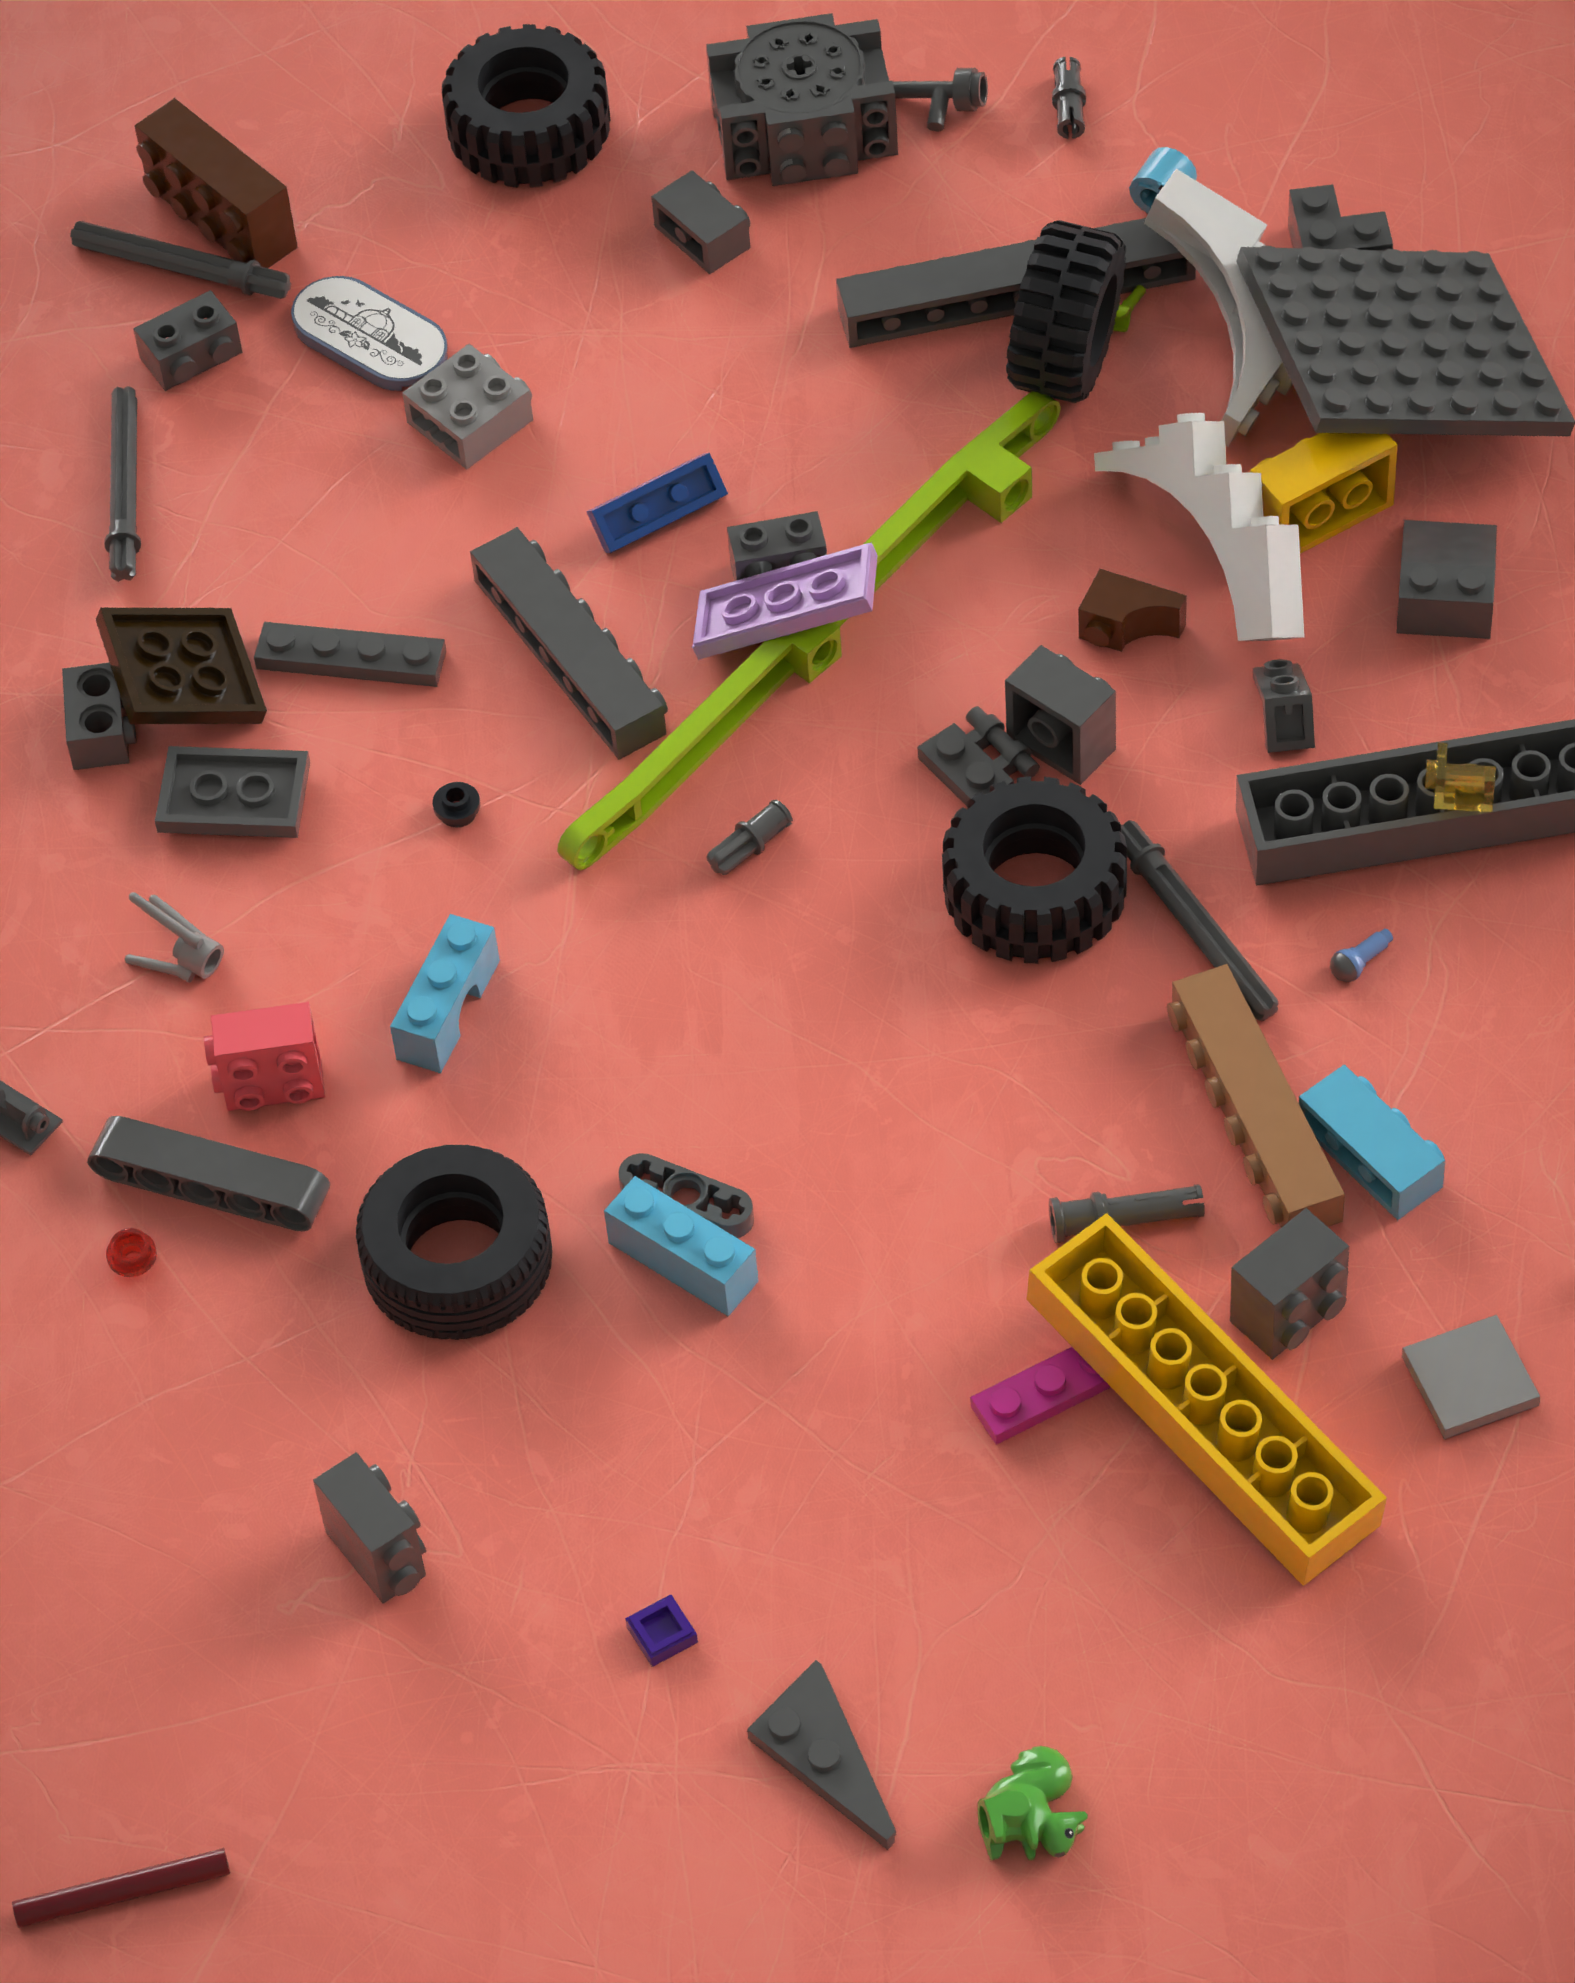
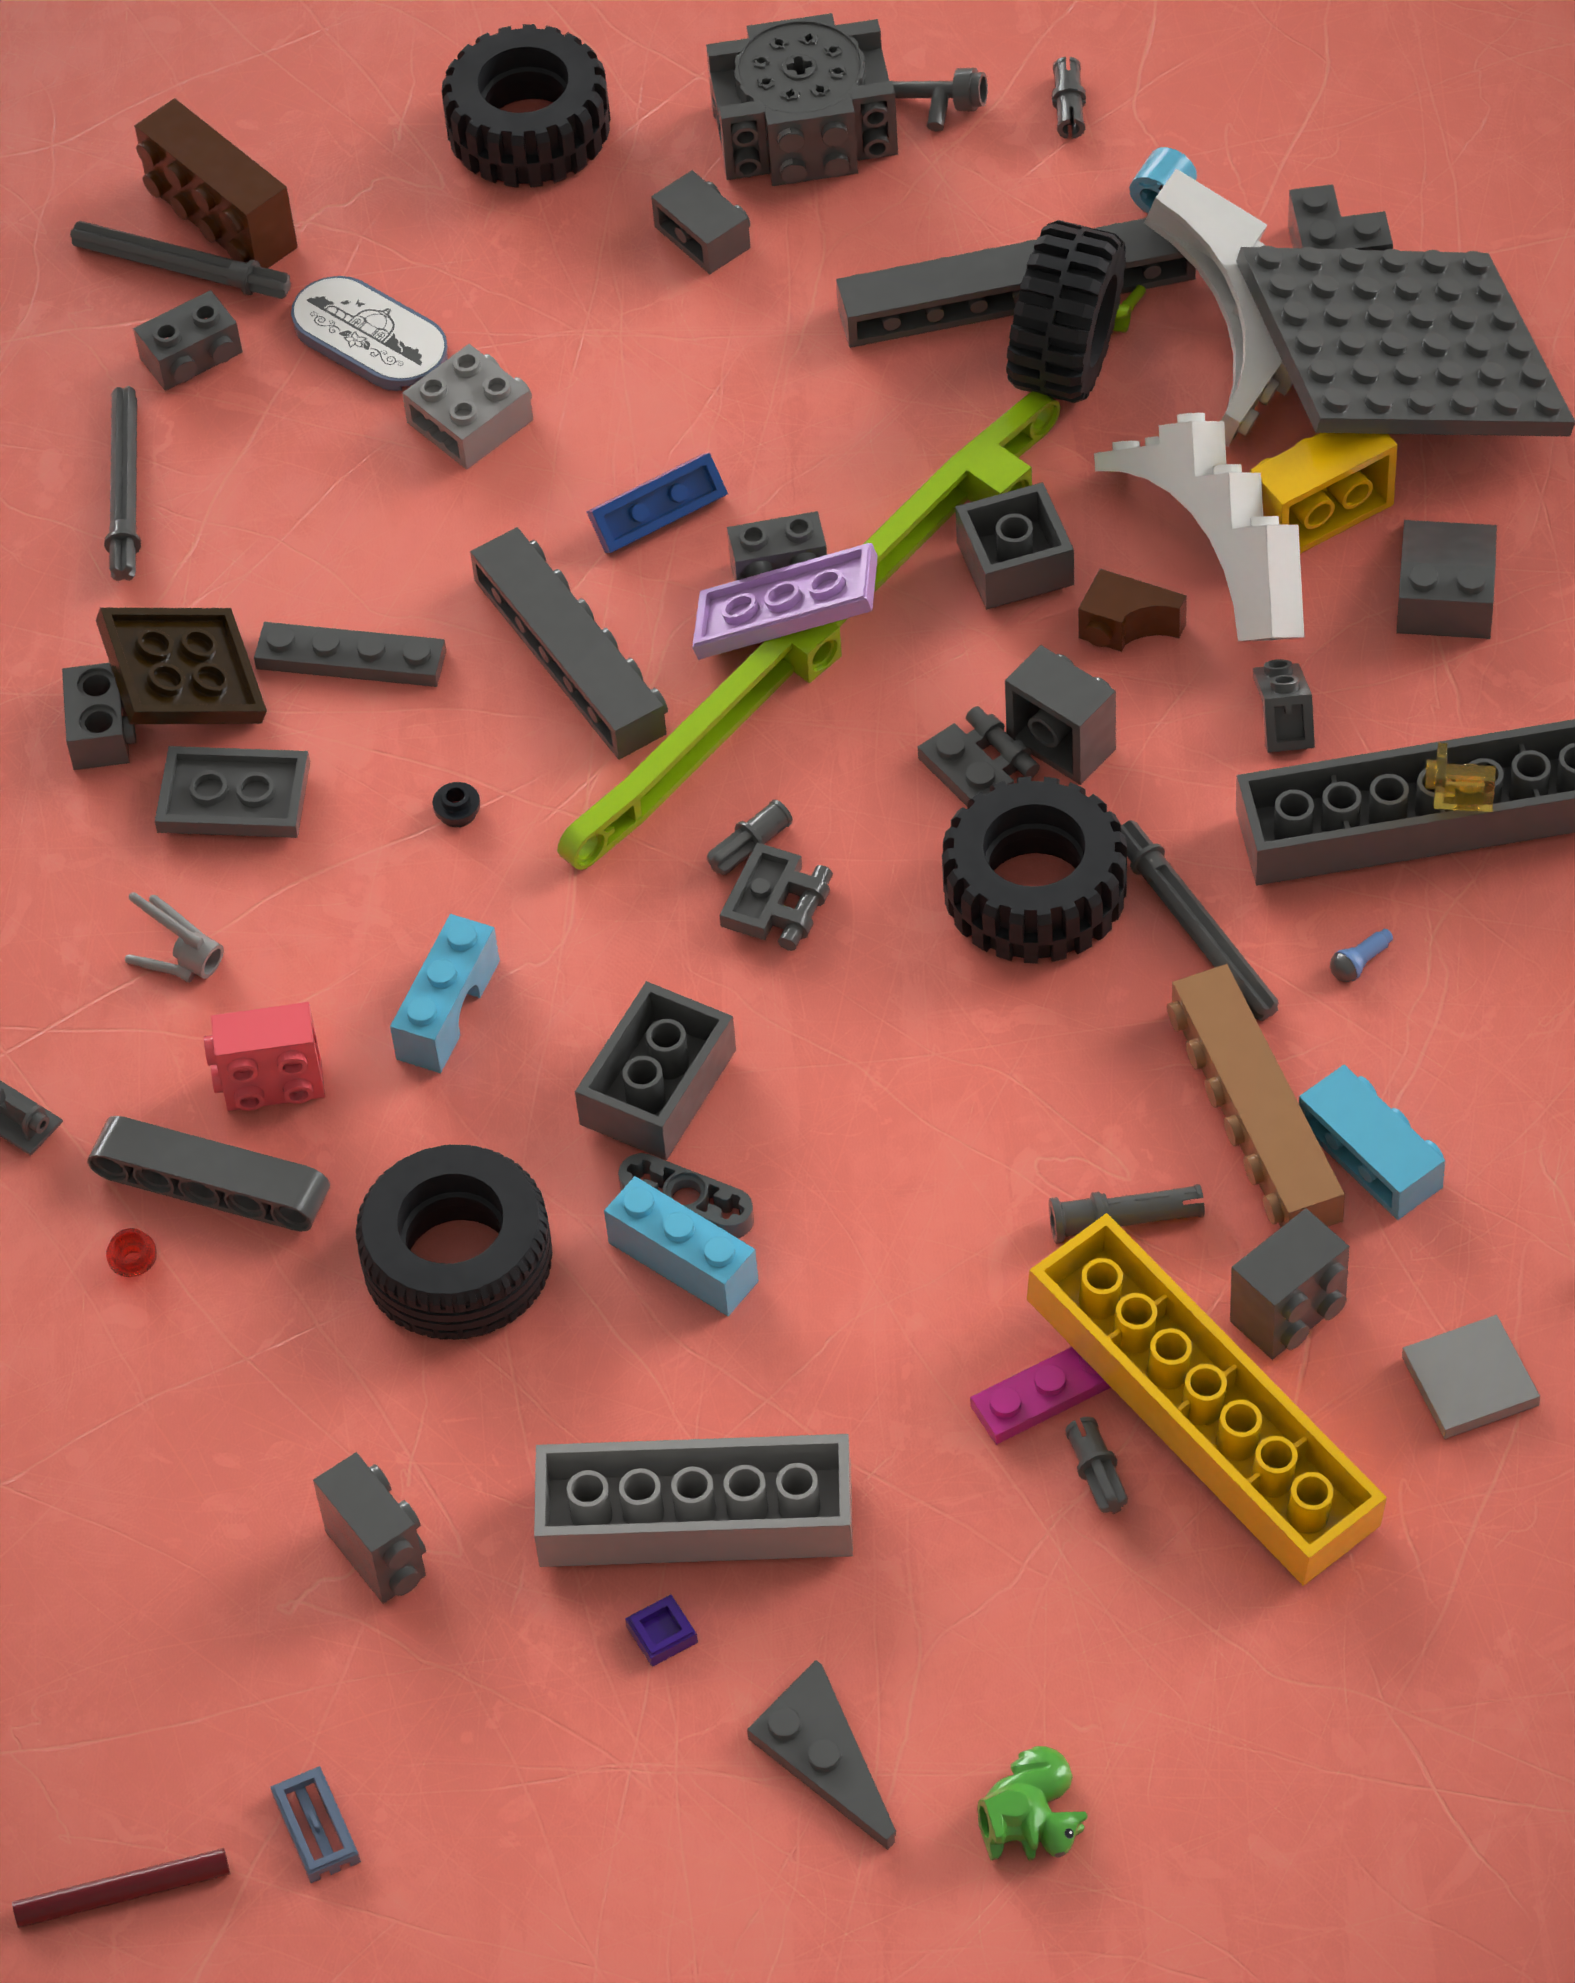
(331, 1860): none -> sand blue tile
(656, 1070): none -> dark grey brick
(693, 1500): none -> light grey brick
(762, 890): none -> dark grey plate
(1014, 545): none -> dark grey brick
(1097, 1466): none -> dark grey axle

